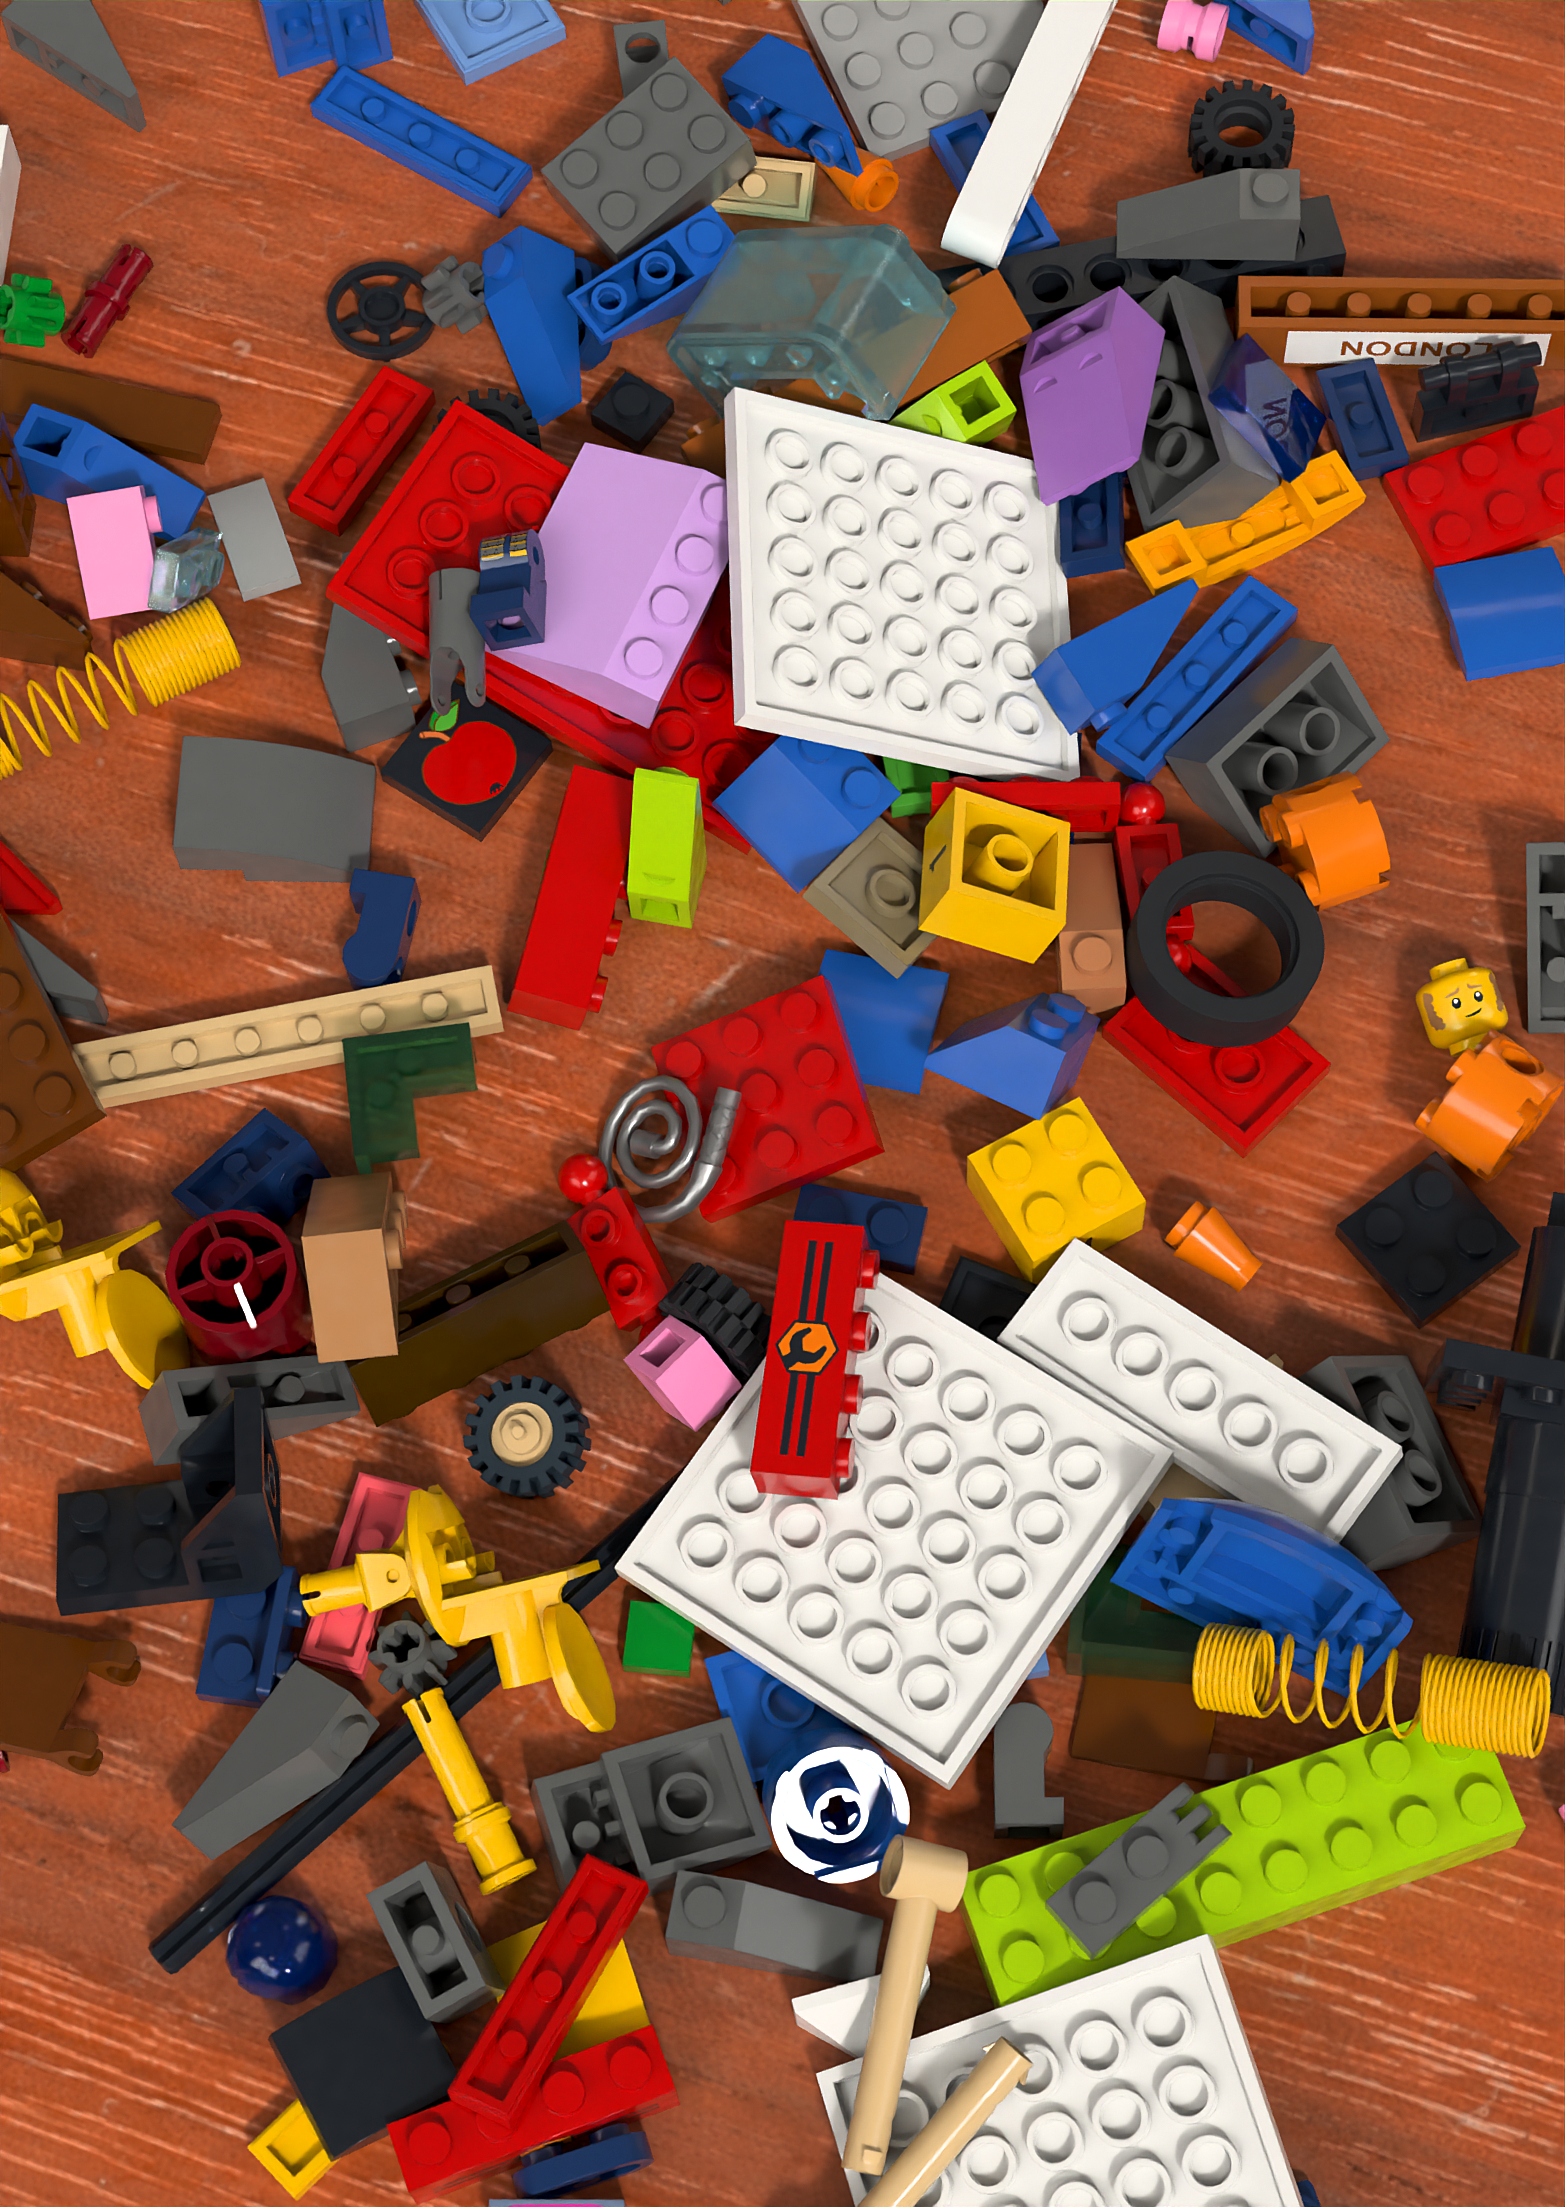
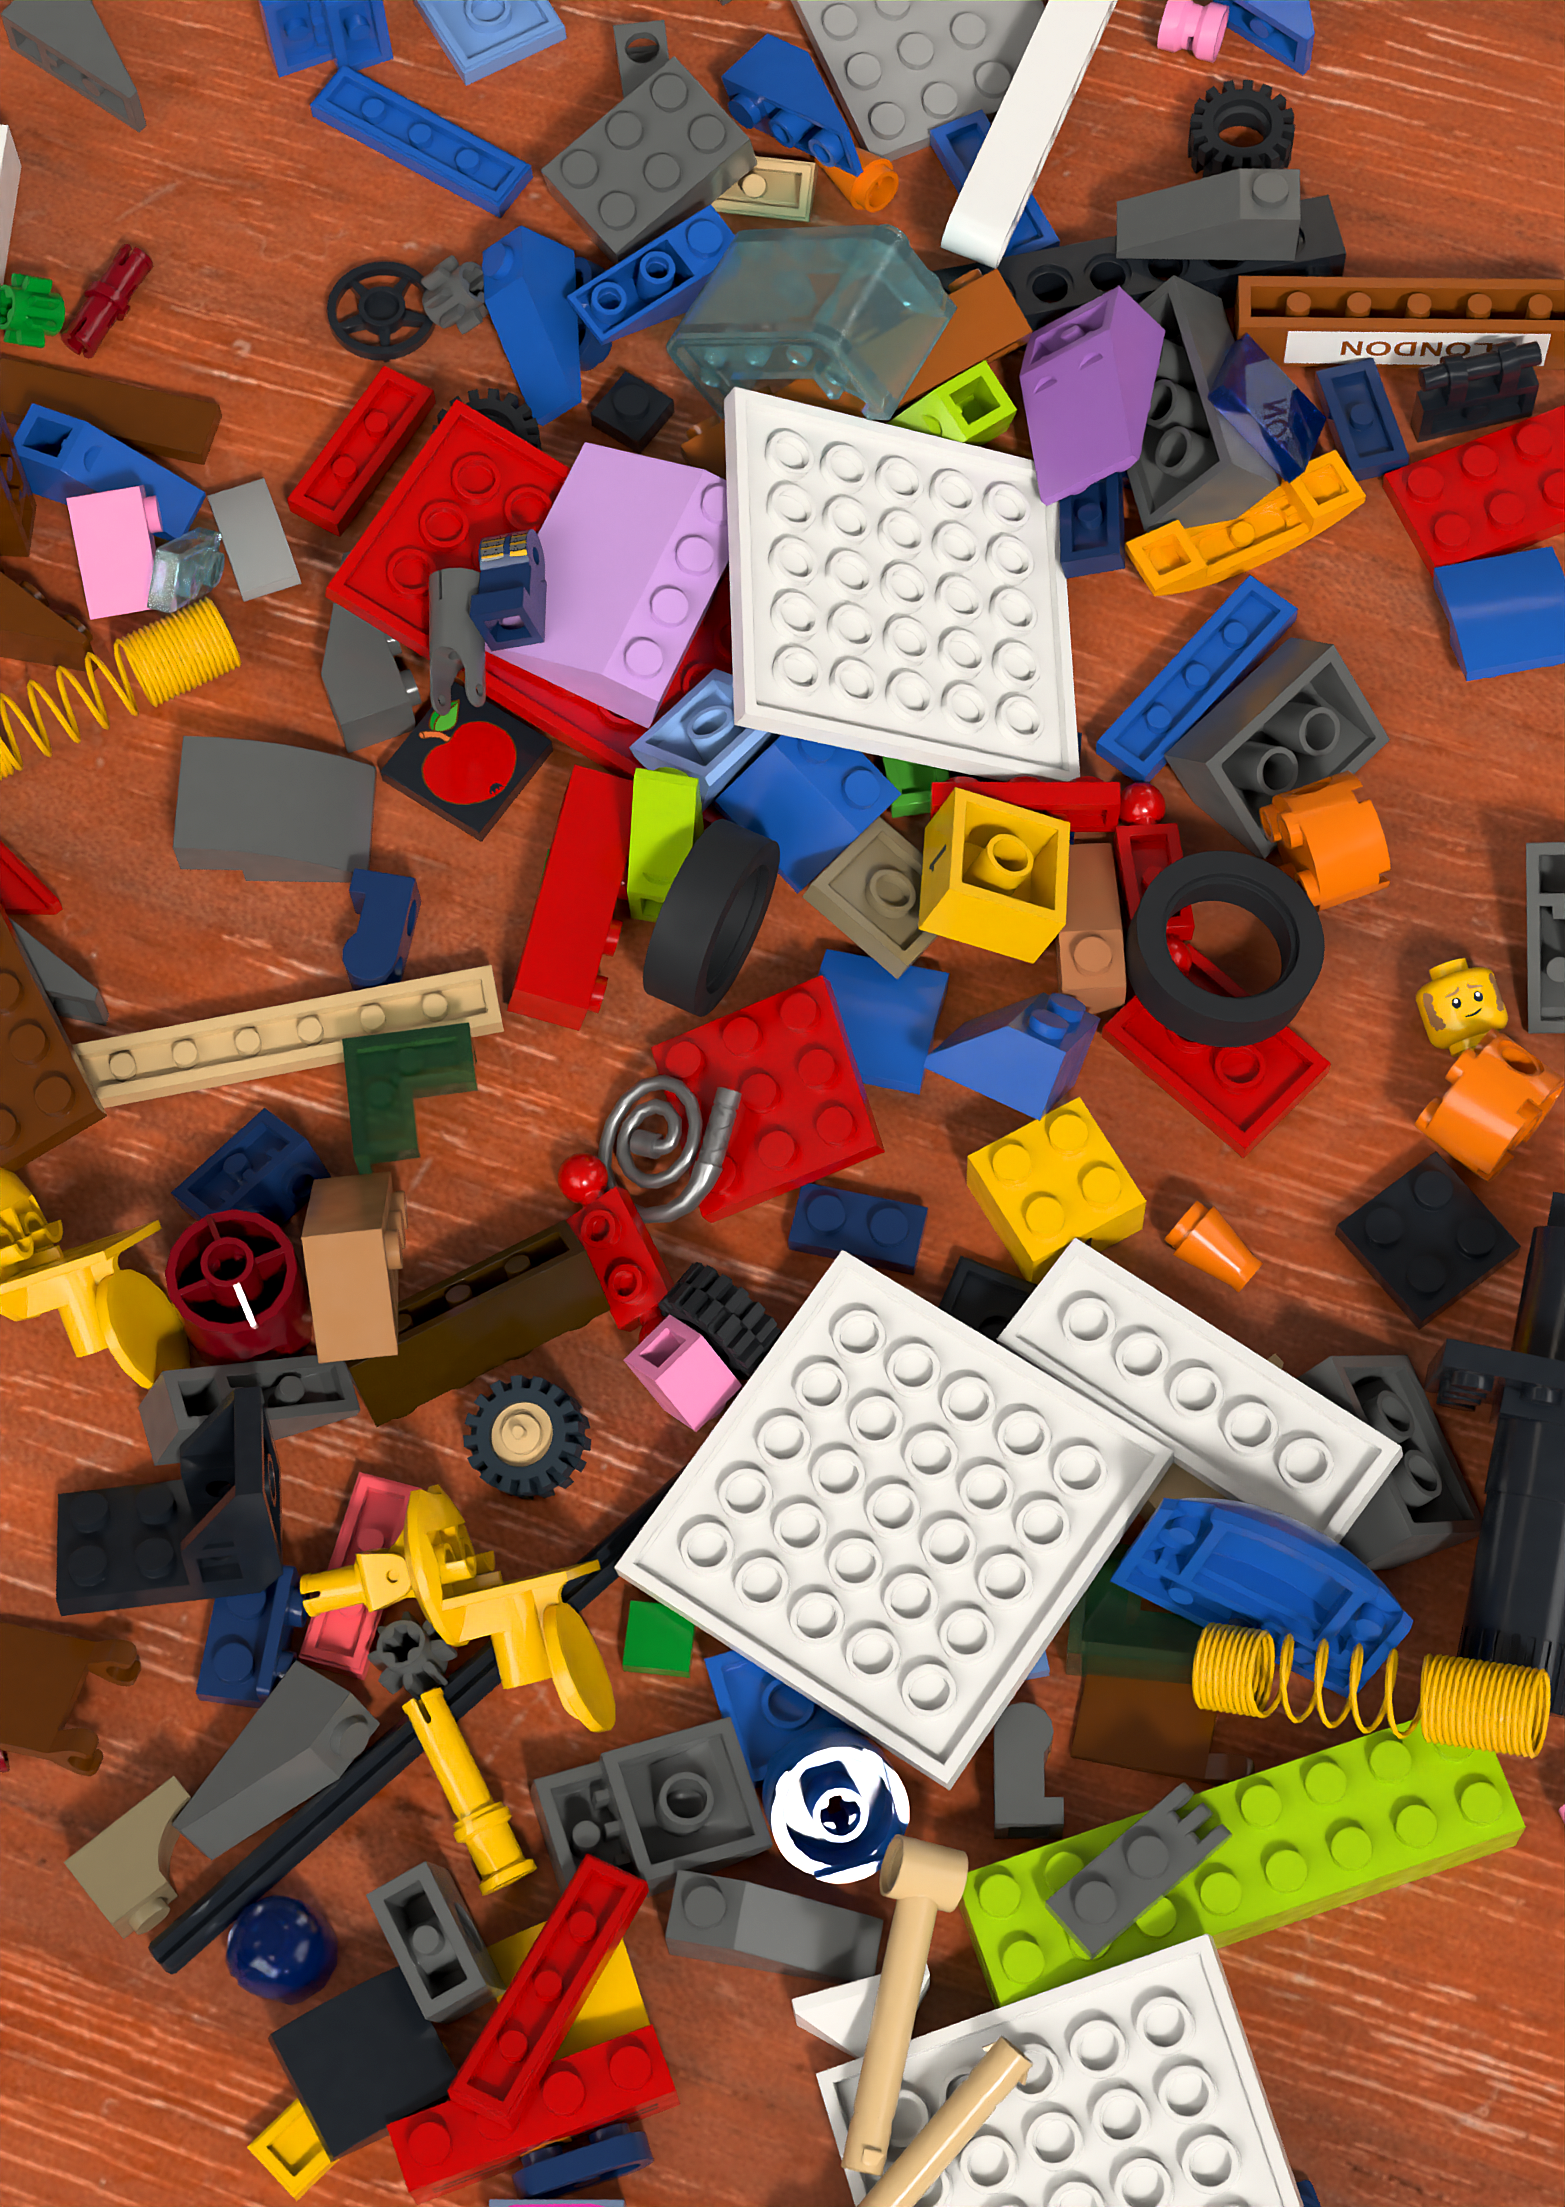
(130, 1862): none -> dark tan arch
(702, 738): none -> light blue slope
(711, 917): none -> black tyre
(812, 1360): red brick -> none
(1109, 664): blue slope -> none

